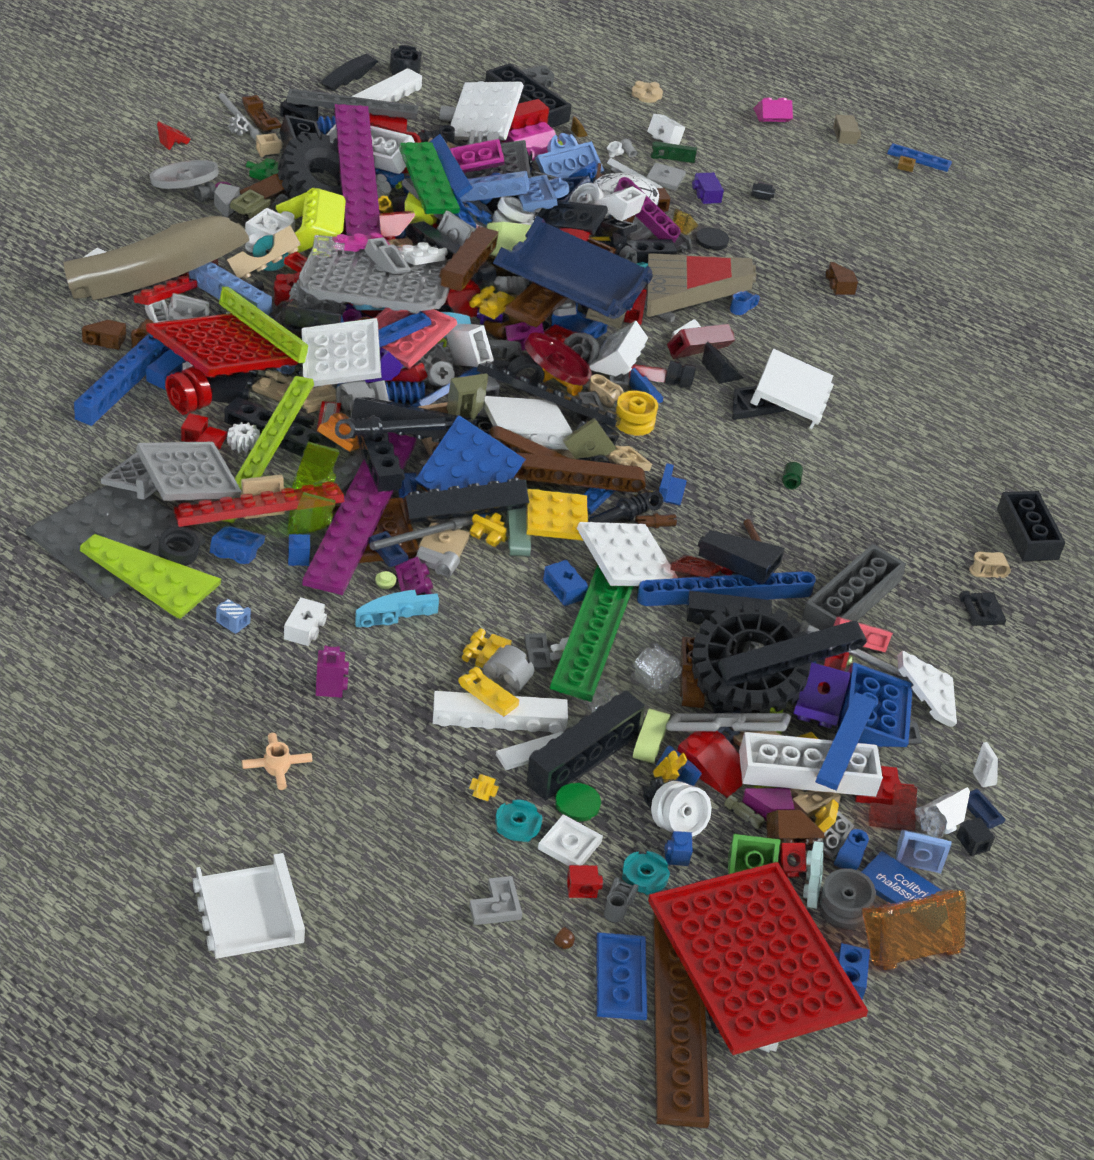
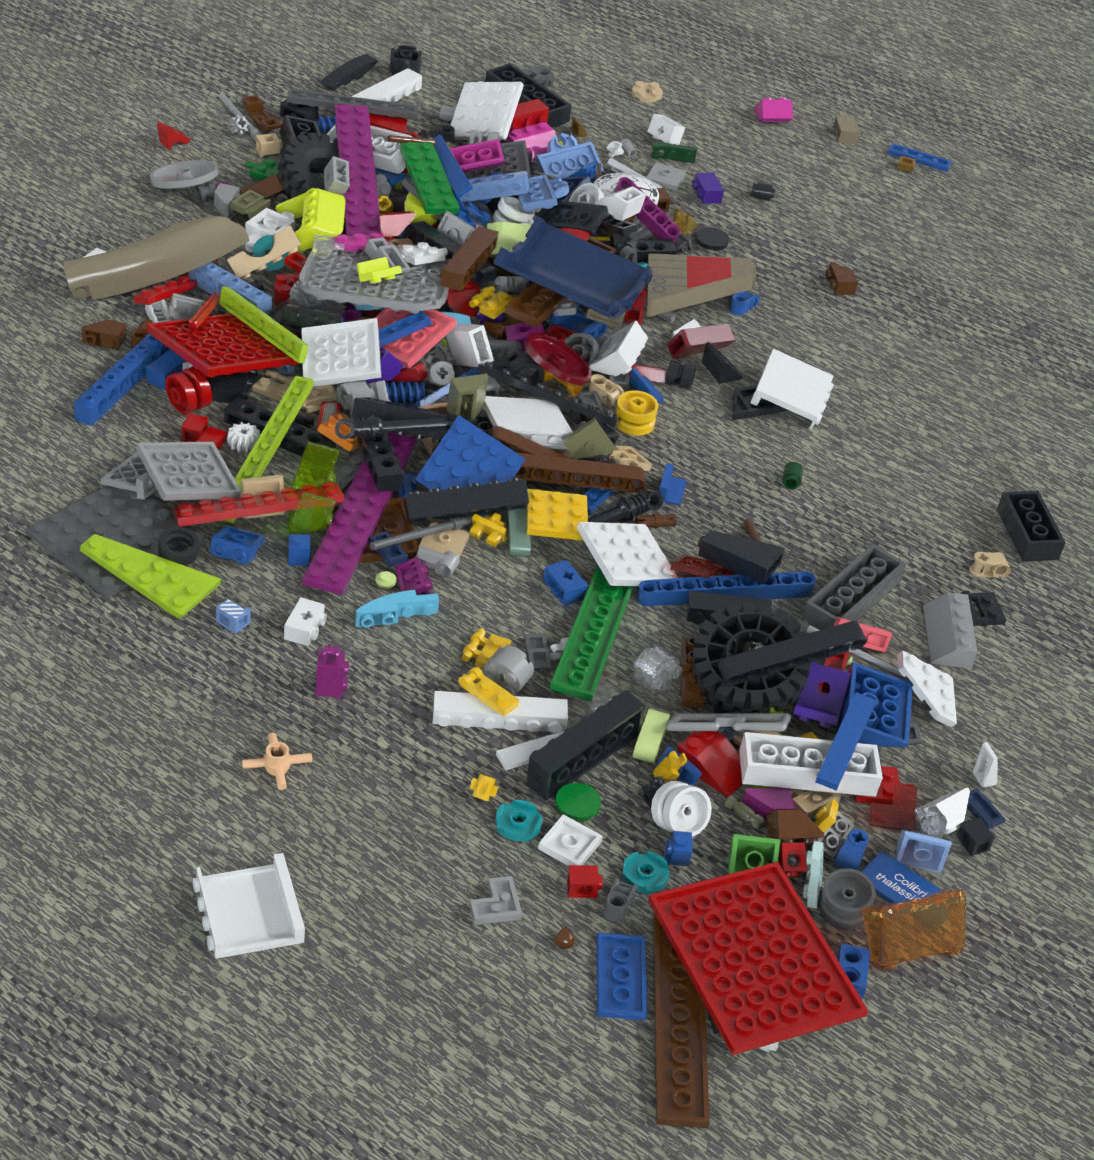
(204, 311): none -> red axle
(337, 176): none -> light grey brick
(376, 269): none -> neon yellow bracket
(402, 139): none -> reddish brown bar
(950, 631): none -> light grey slope

